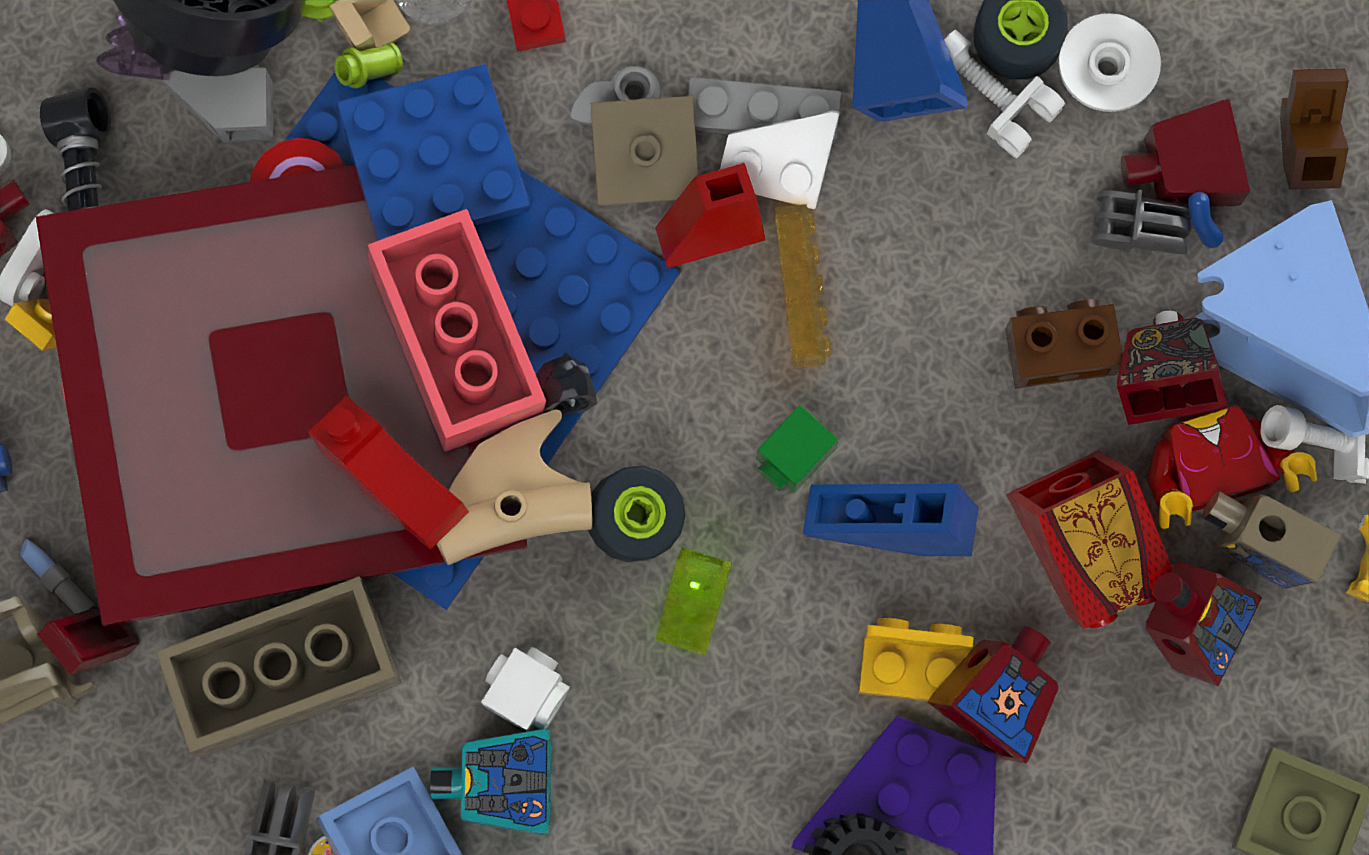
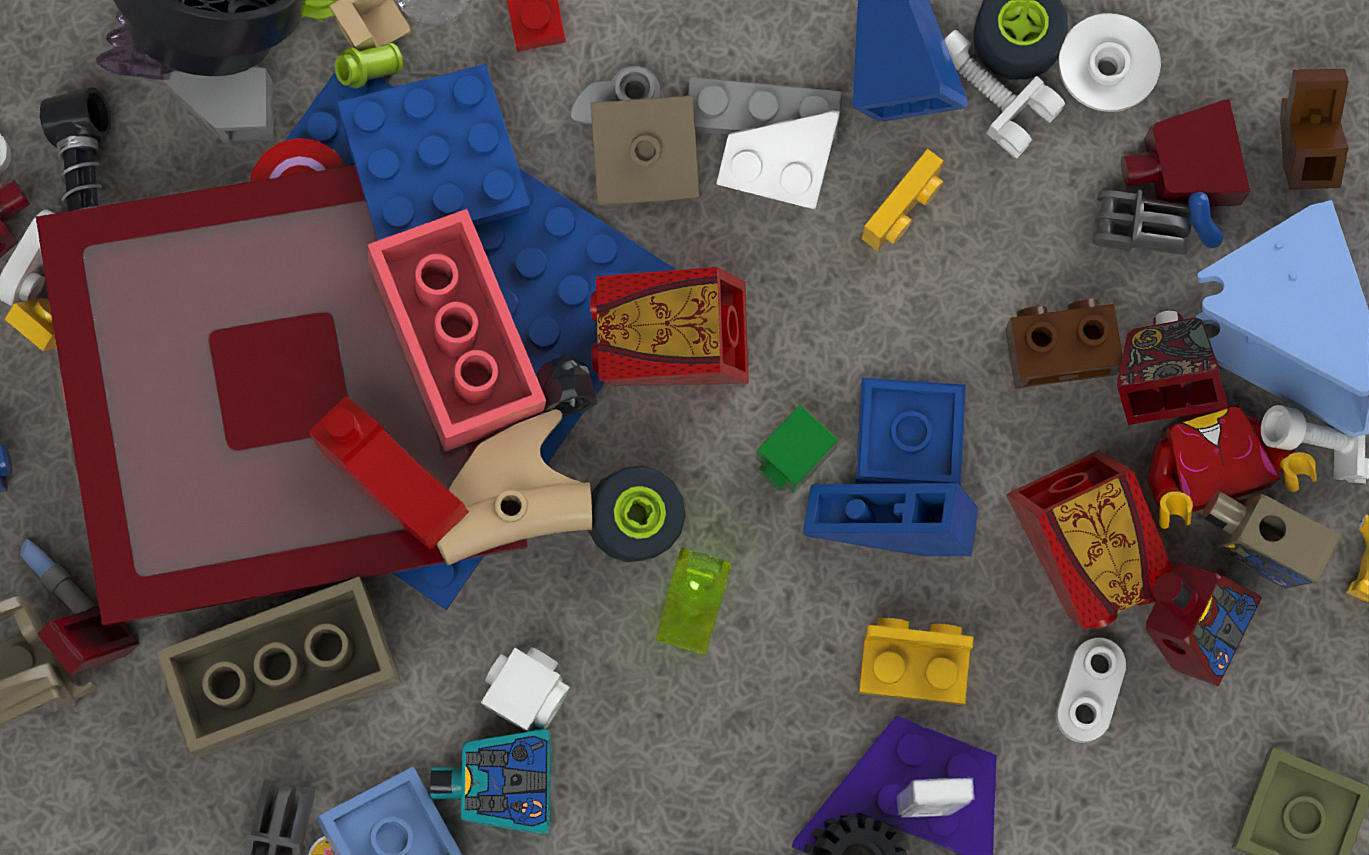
(670, 328): none -> slope
(711, 217): red slope -> none
(801, 286): clear yellow piece -> none
(891, 218): none -> yellow plate
(910, 432): none -> blue tile
(934, 797): none -> white tile
(1000, 694): torso -> none
(1091, 689): none -> white plate

